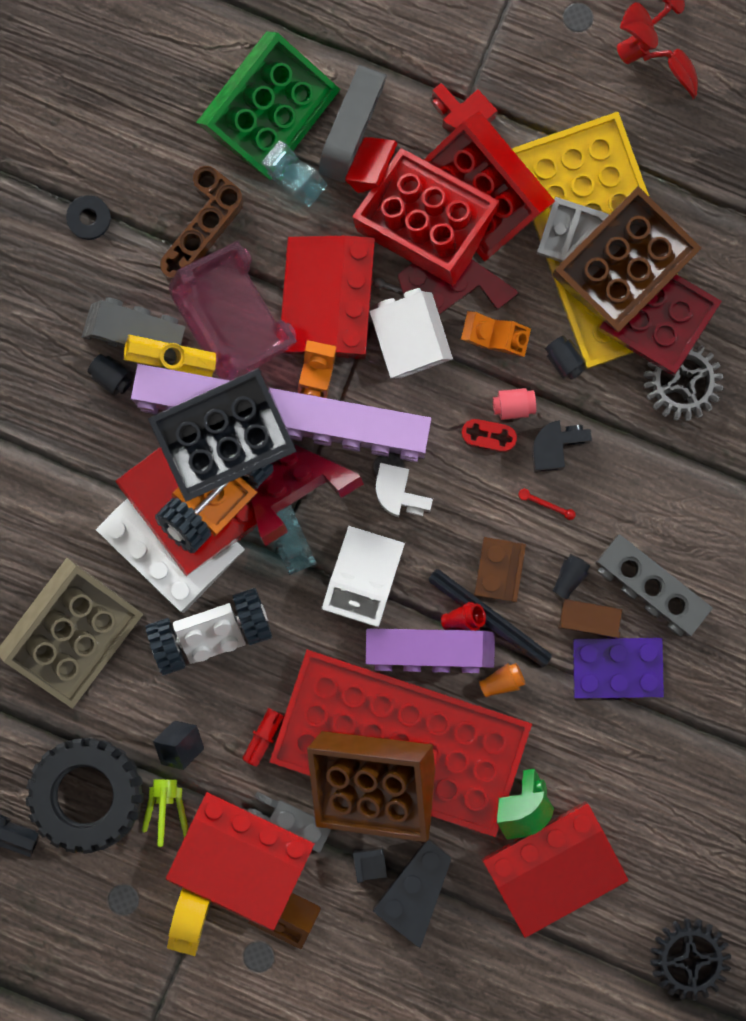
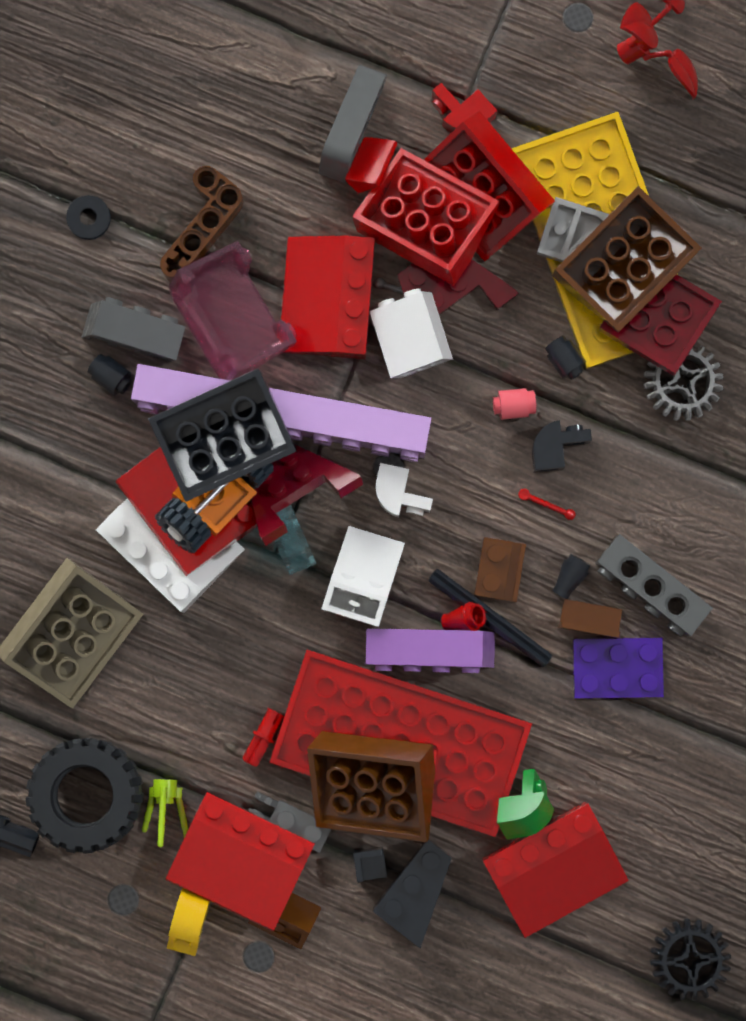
(152, 352): yellow piece -> none
(178, 745): black panel -> none
(208, 632): plate -> none
(268, 100): green slope -> none
(293, 174): clear light blue brick -> none
(317, 369): orange slope -> none
(487, 442): red beam -> none
(495, 334): orange slope -> none
(504, 680): orange cone -> none

